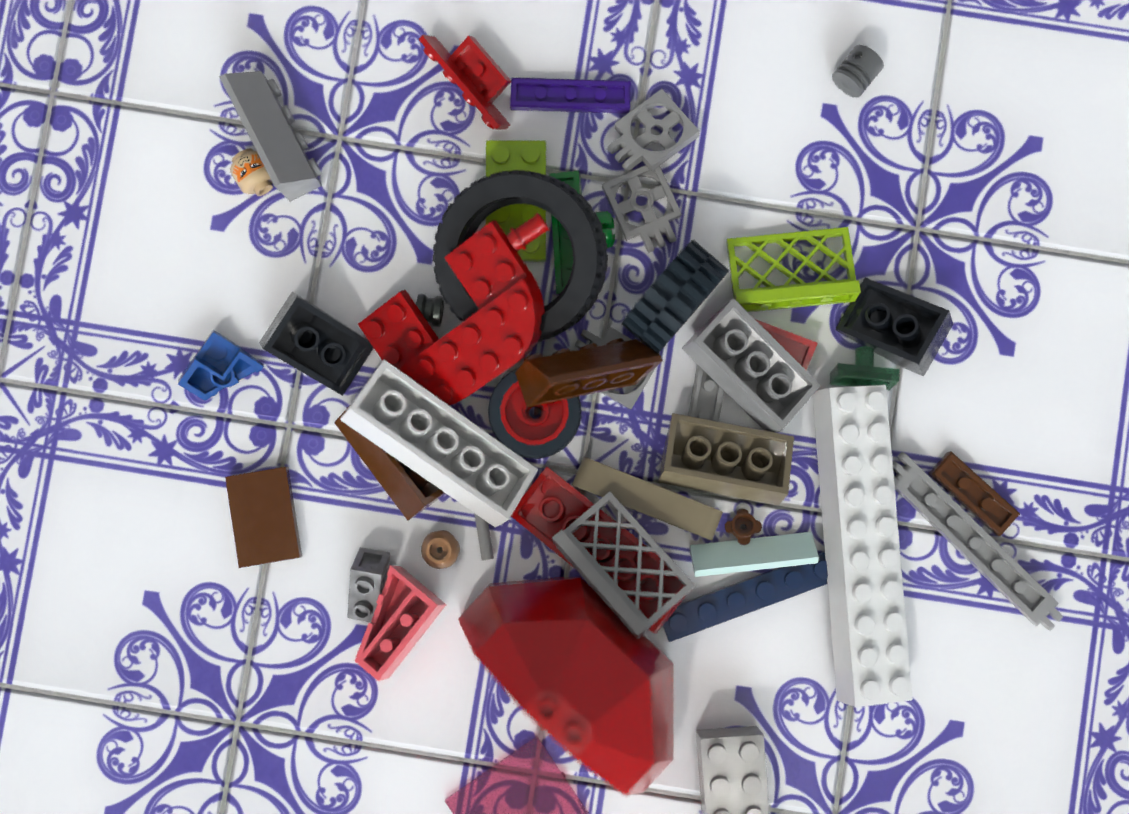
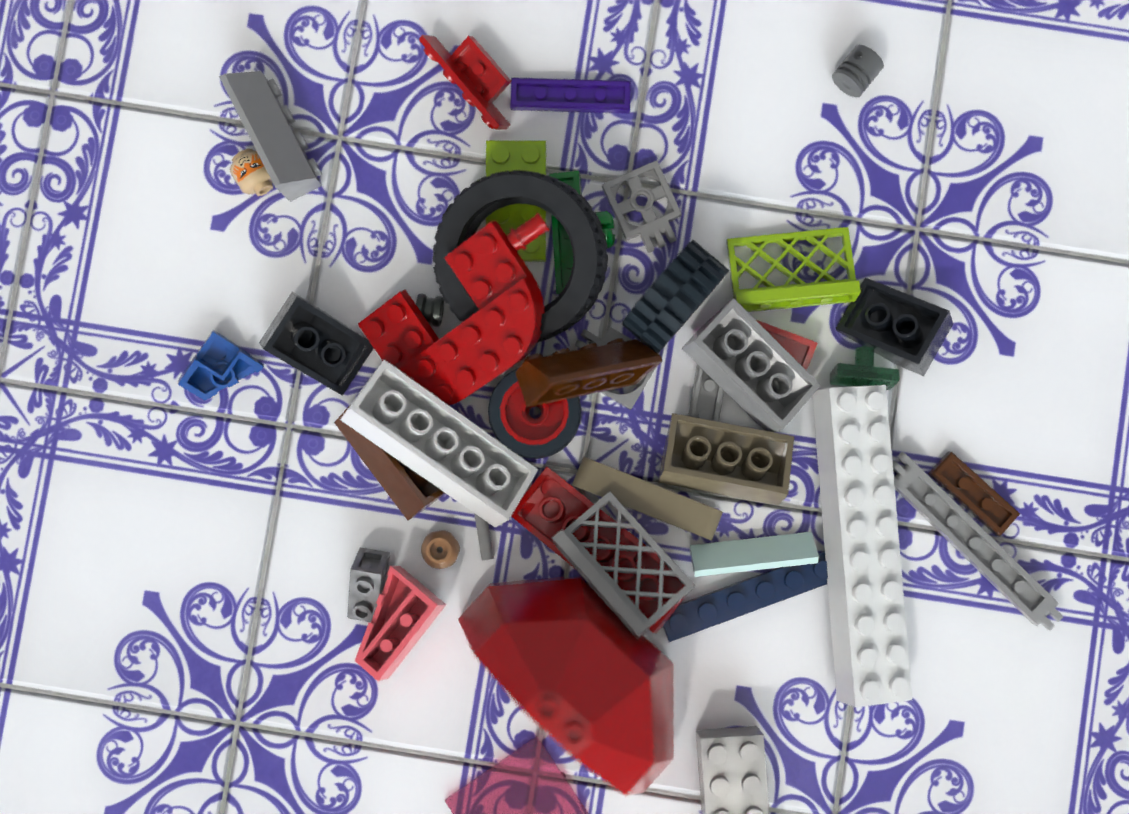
(263, 517): reddish brown tile -> none
(635, 147): light grey piece -> none
(752, 526): reddish brown plate -> none

